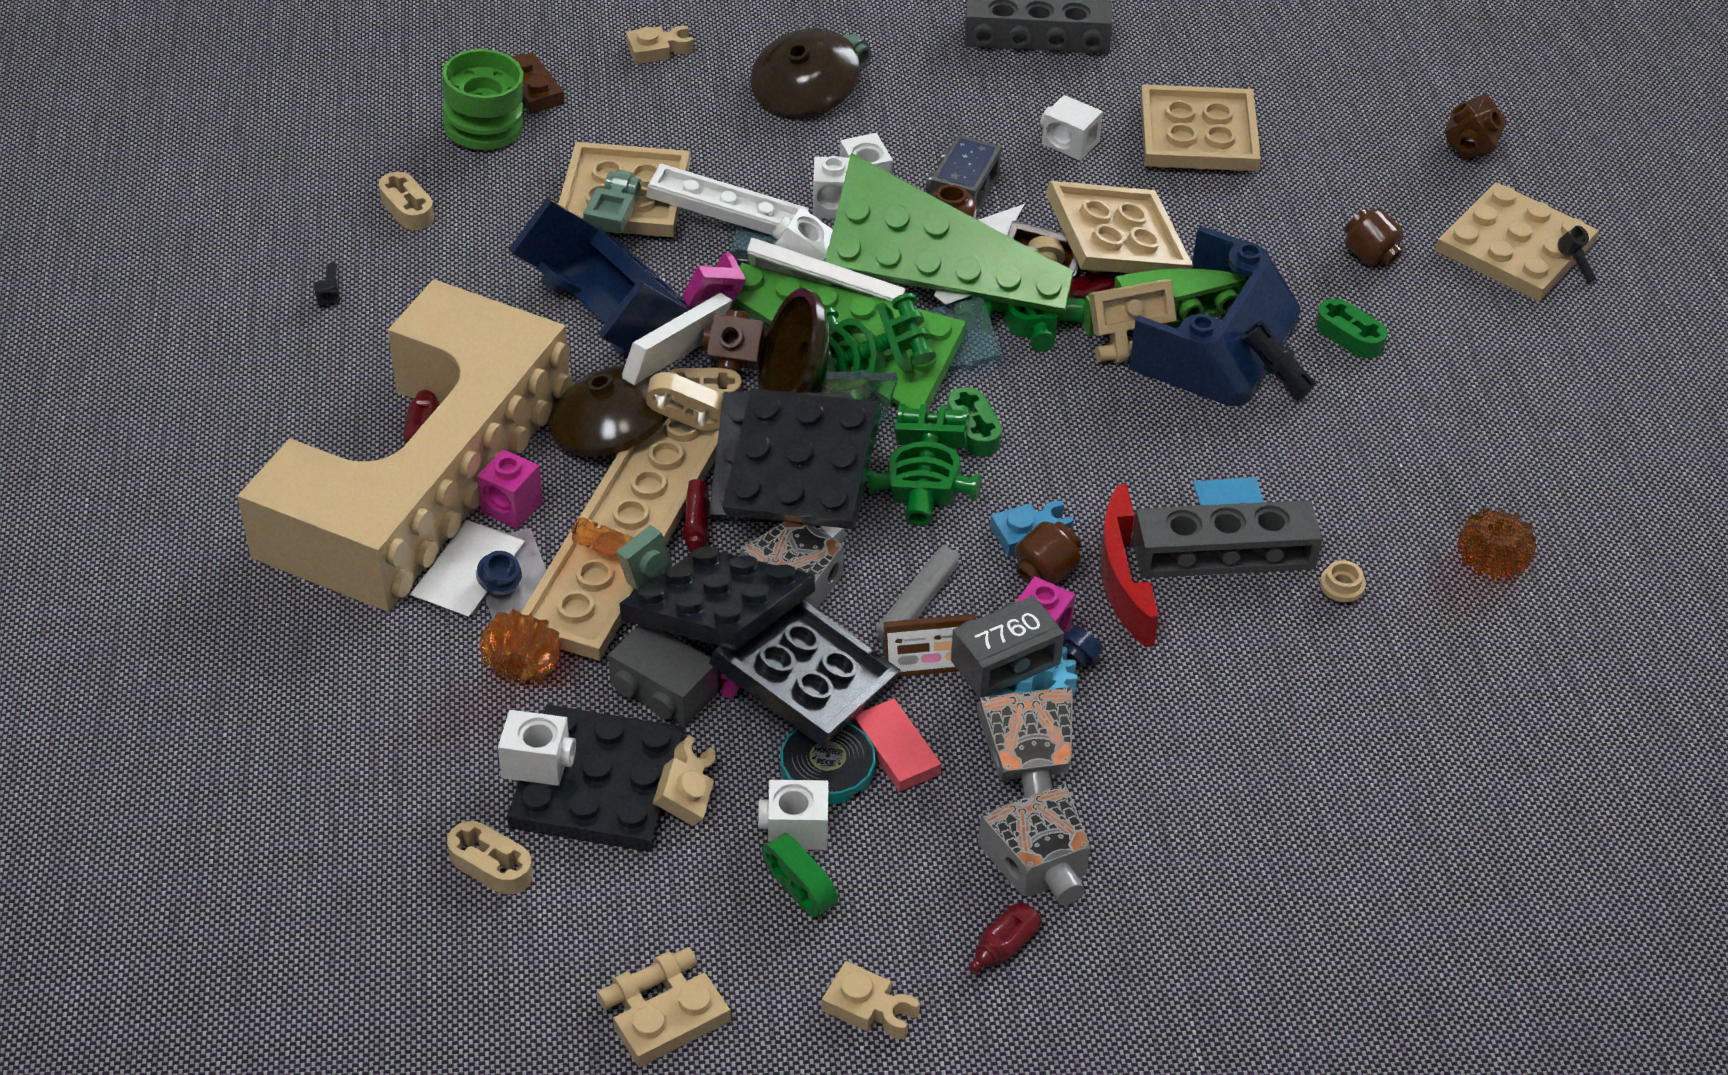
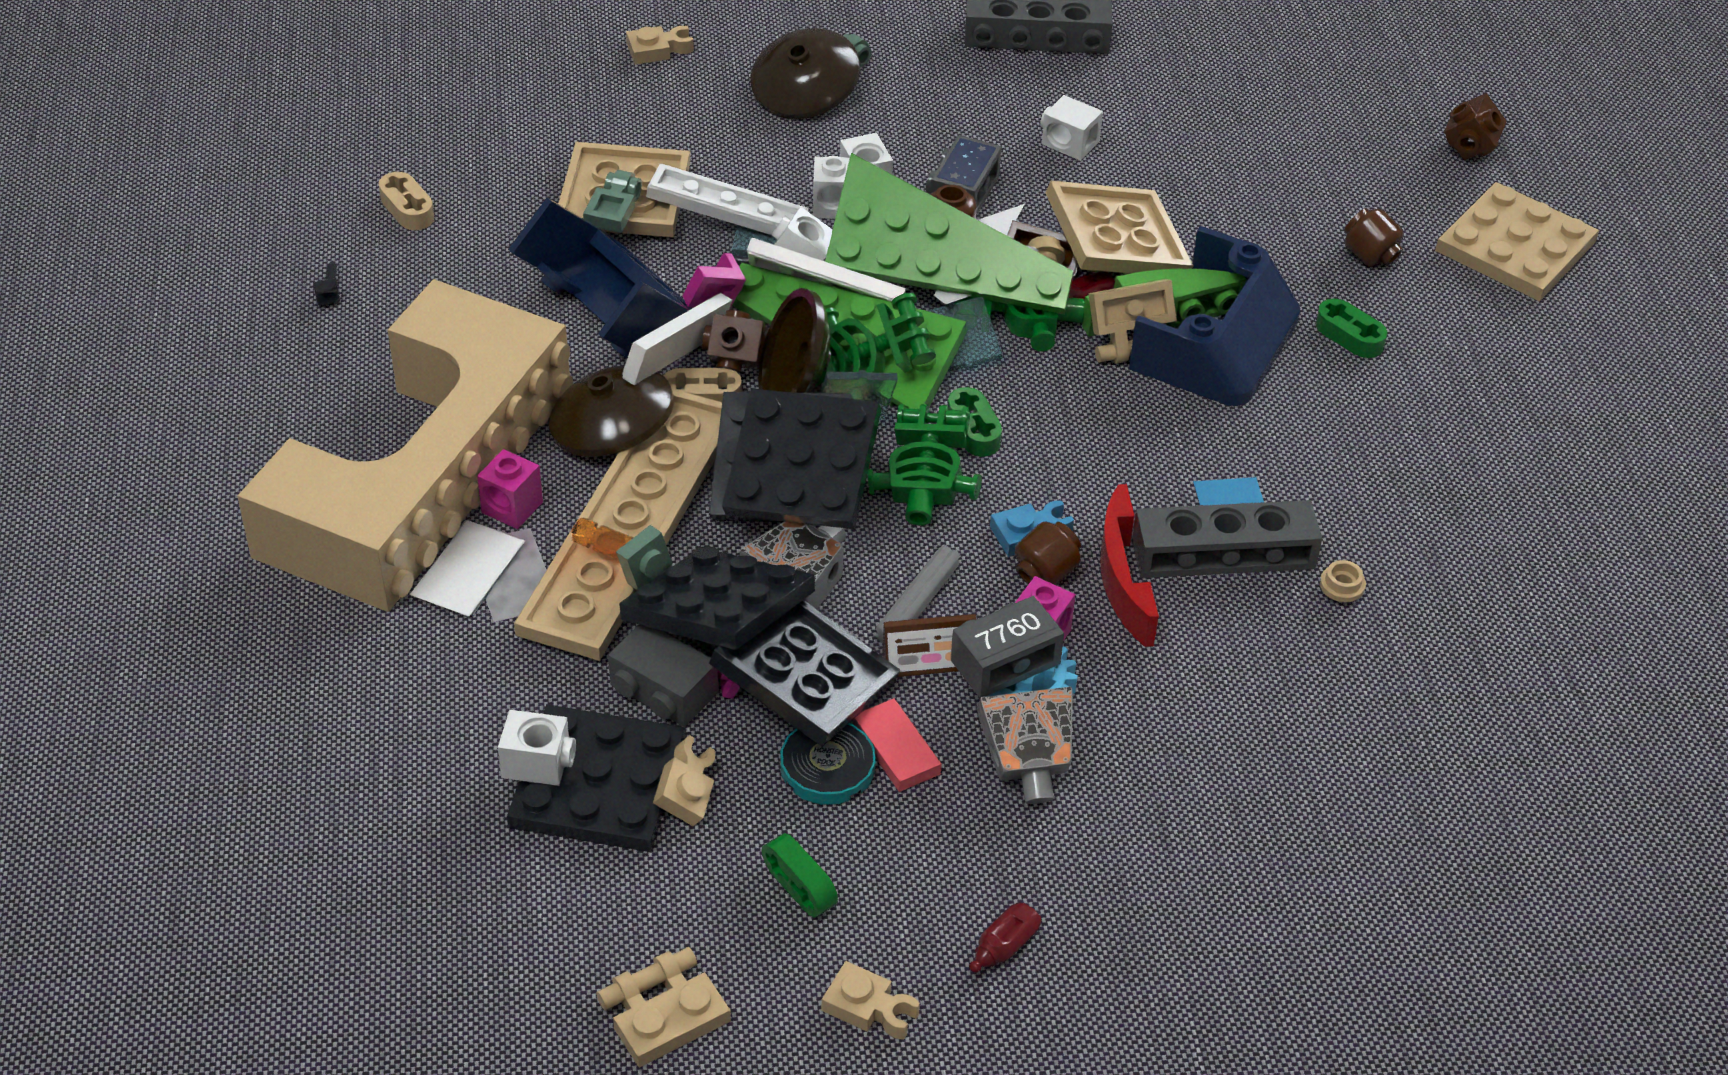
(418, 412): dark red piece -> none
(482, 99): bright green wheel -> none
(486, 862): tan beam -> none
(499, 573): dark blue plate -> none
(520, 647): clear orange gear -> none
(539, 87): reddish brown plate -> none
(684, 401): tan beam -> none
(696, 515): dark red piece -> none
(798, 810): white brick -> none
(1038, 844): light grey torso -> none
(1082, 646): dark blue plate -> none
(1199, 128): tan plate -> none
(1278, 360): black pin -> none
(1497, 543): clear orange gear -> none
(1572, 244): black hand -> none

